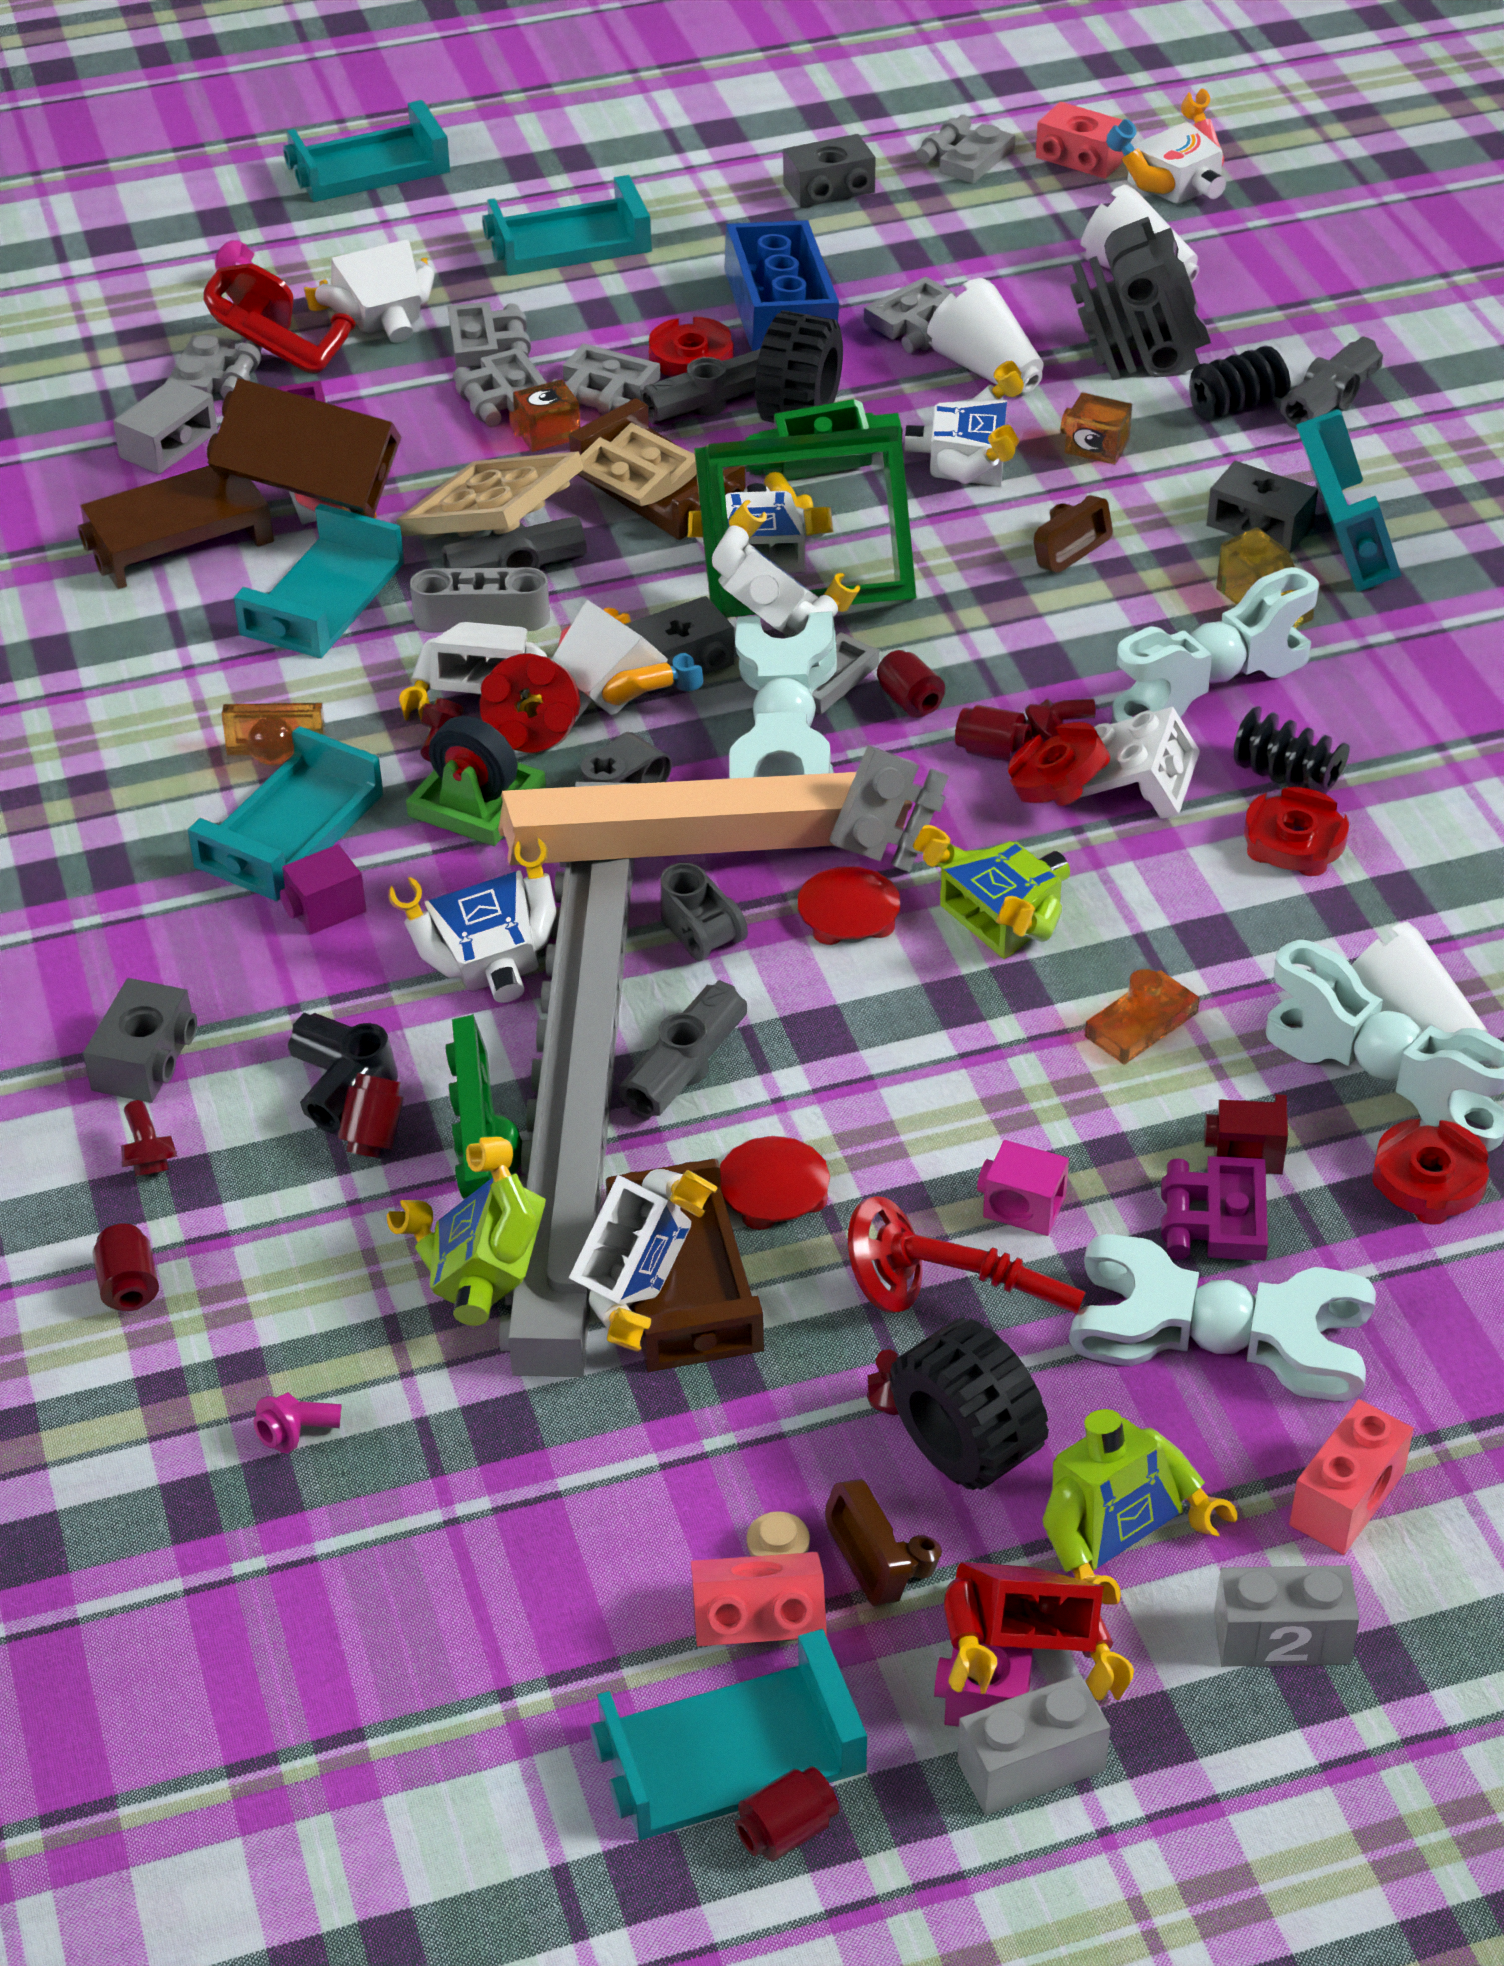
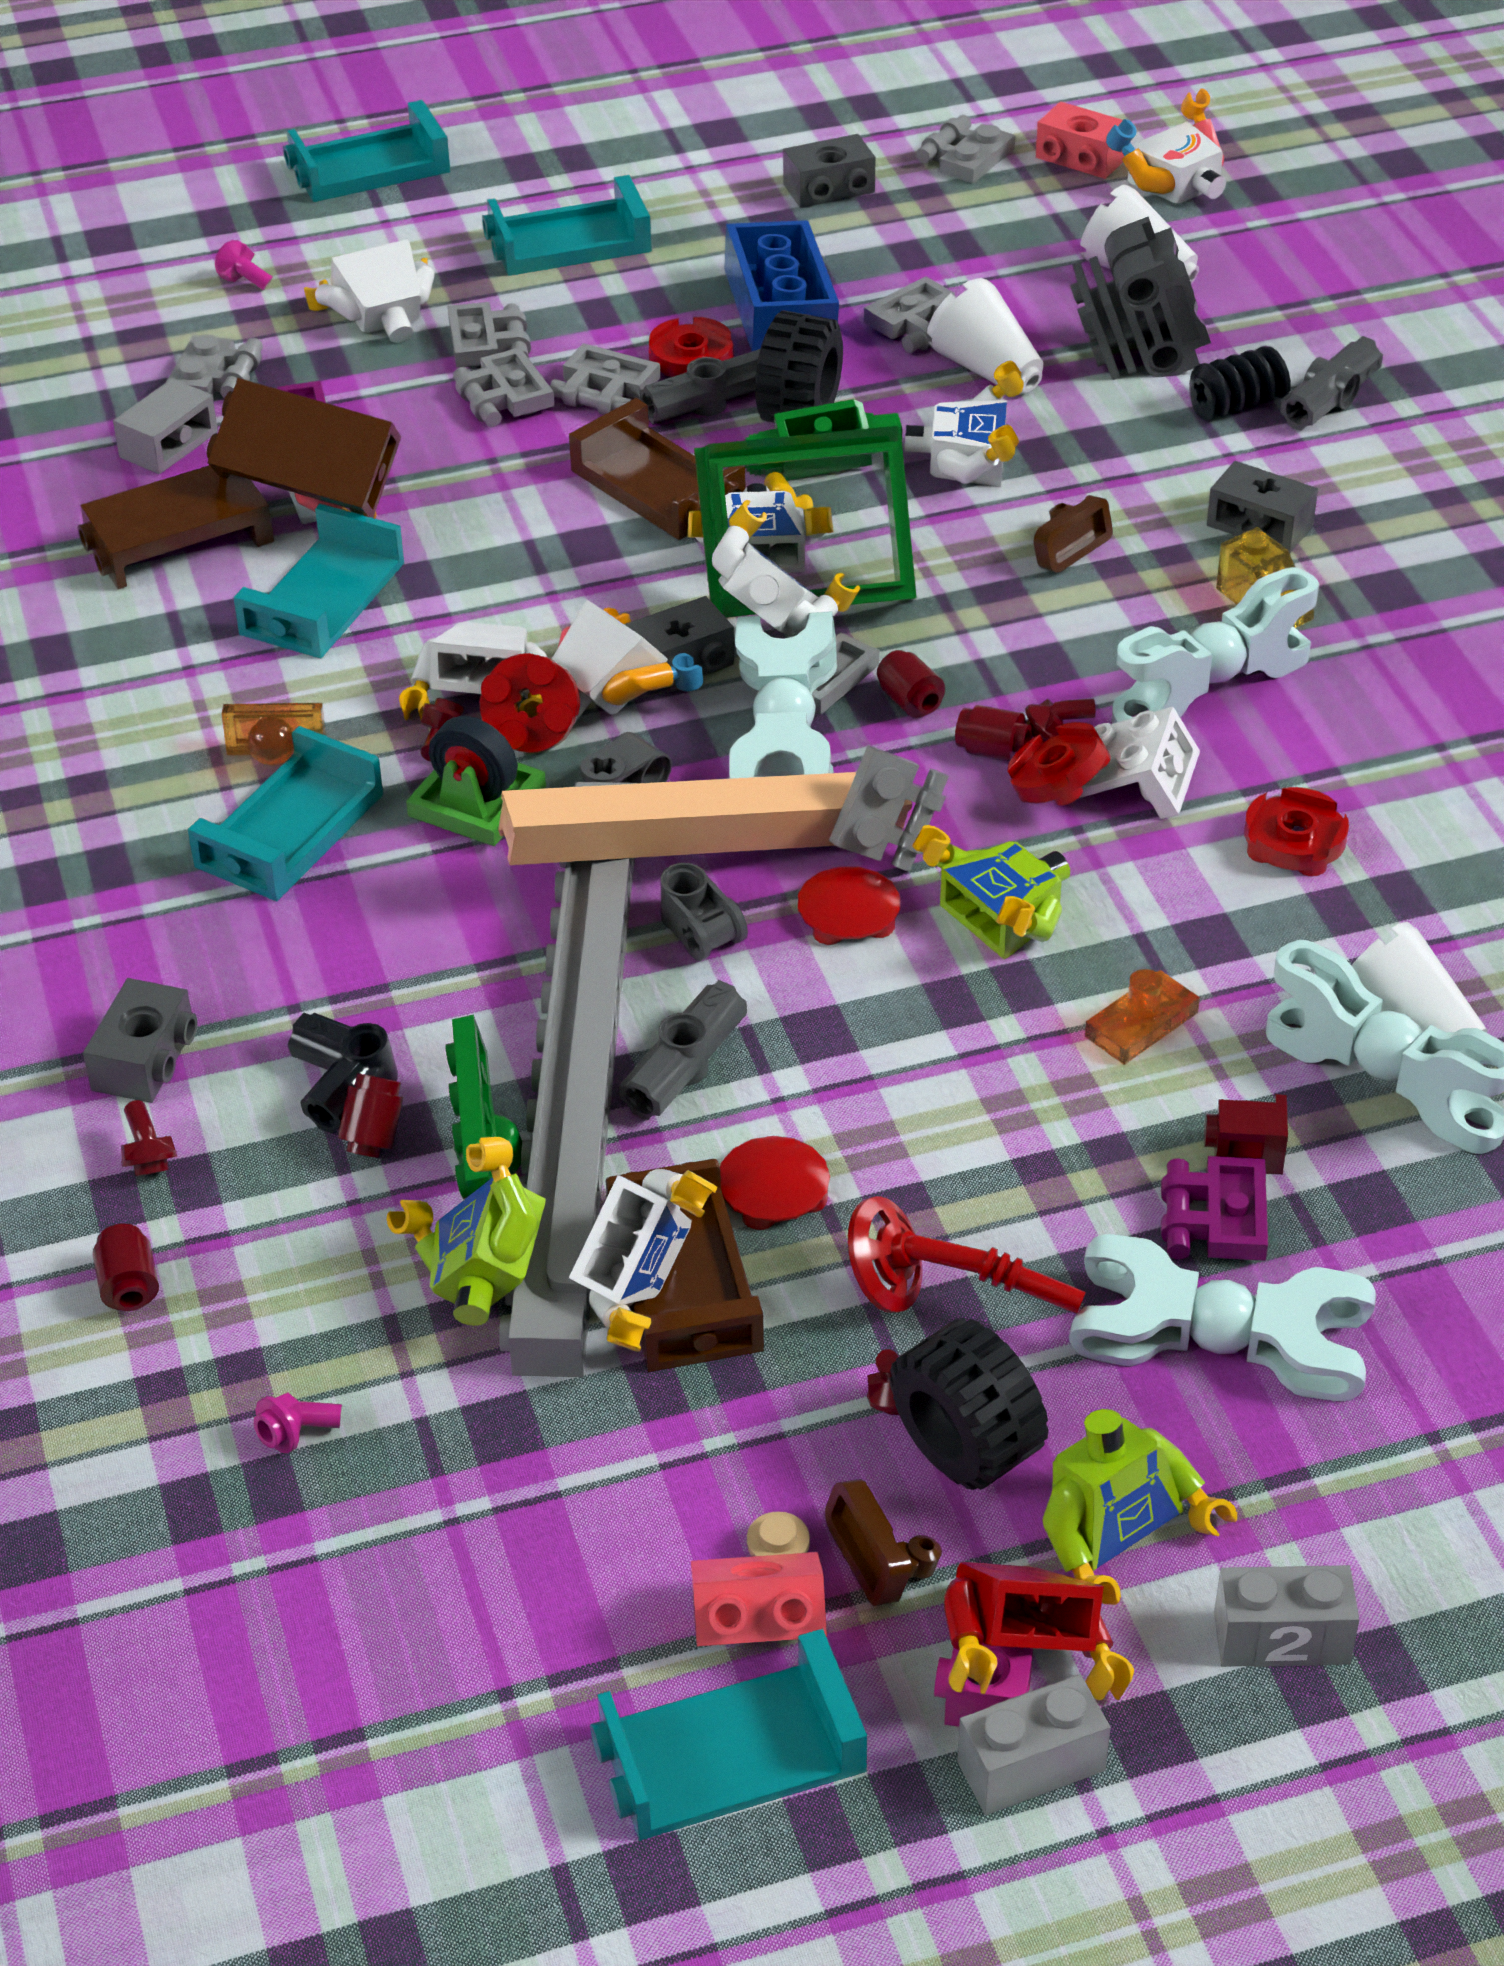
(264, 314): red piece -> none
(323, 889): magenta brick -> none
(480, 596): light grey beam -> none
(486, 930): white torso -> none
(491, 495): tan plate -> none
(521, 547): dark grey piece -> none
(545, 415): clear orange brick -> none
(638, 465): tan slope -> none
(786, 1813): dark red brick -> none
(1024, 1187): dark pink brick -> none
(1097, 428): clear orange brick -> none
(1288, 757): black piece -> none
(1351, 1476): coral brick -> none
(1357, 526): teal panel -> none
(1428, 1193): red plate -> none

